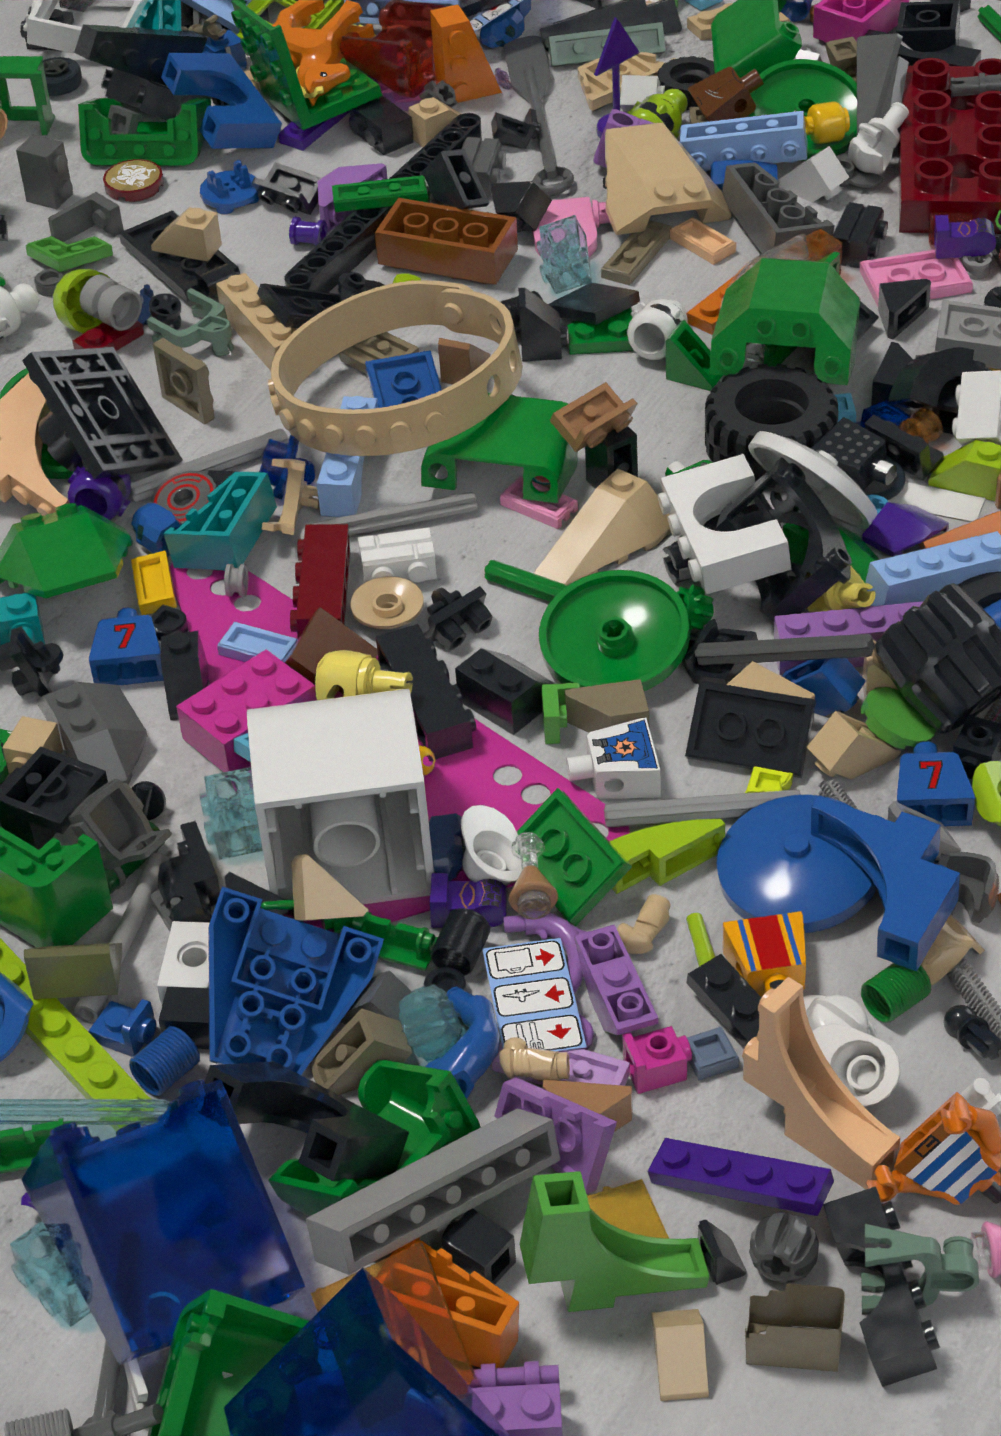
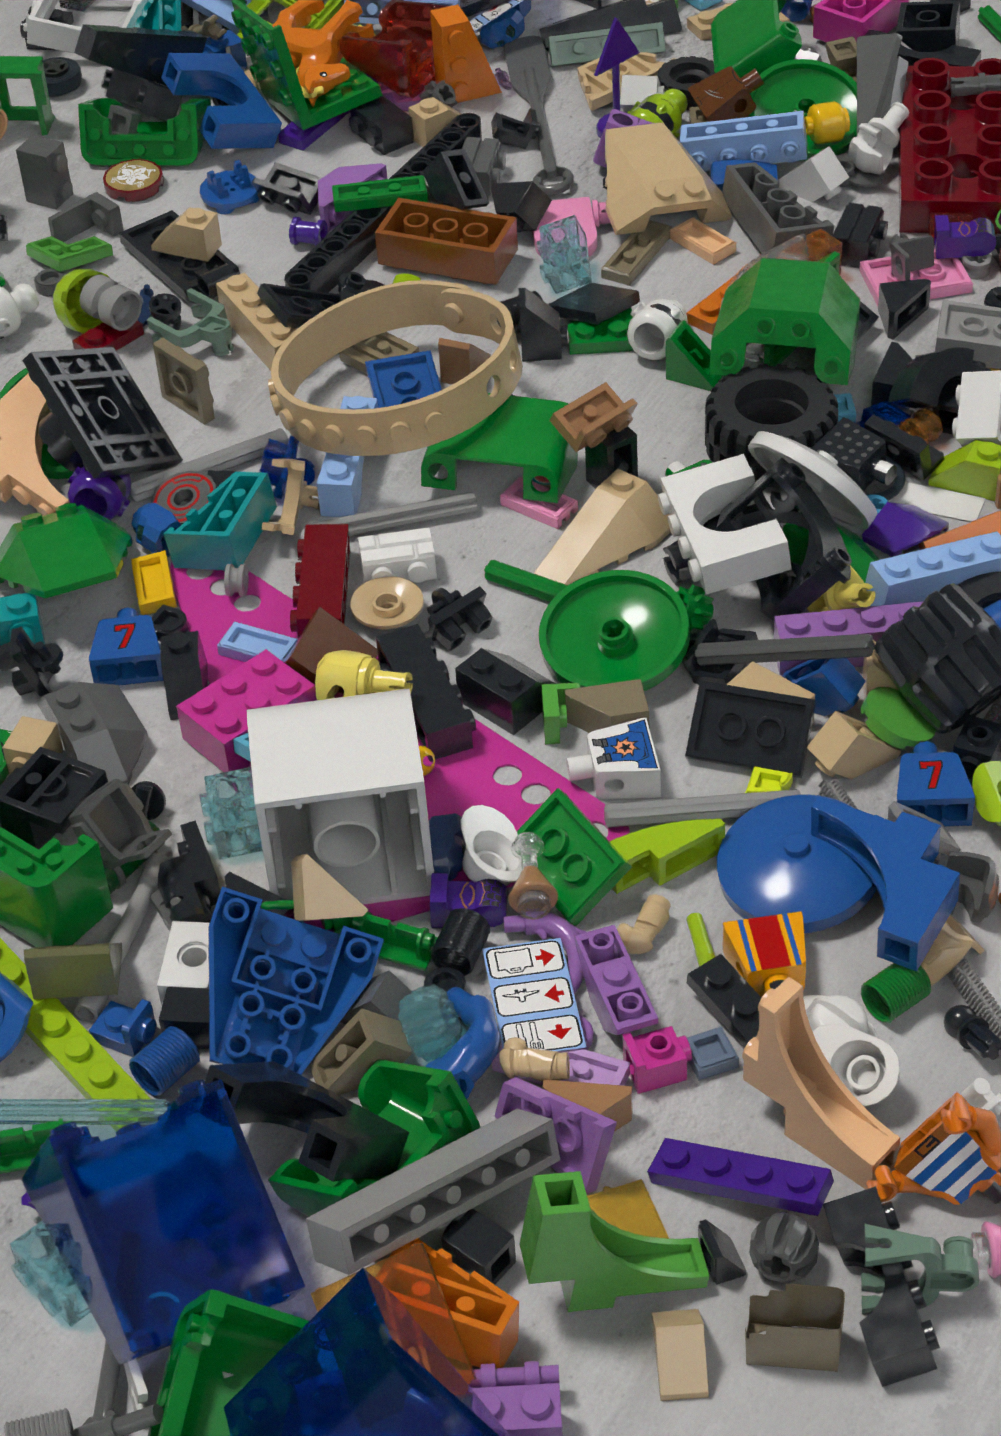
(910, 254): none -> dark grey bracket

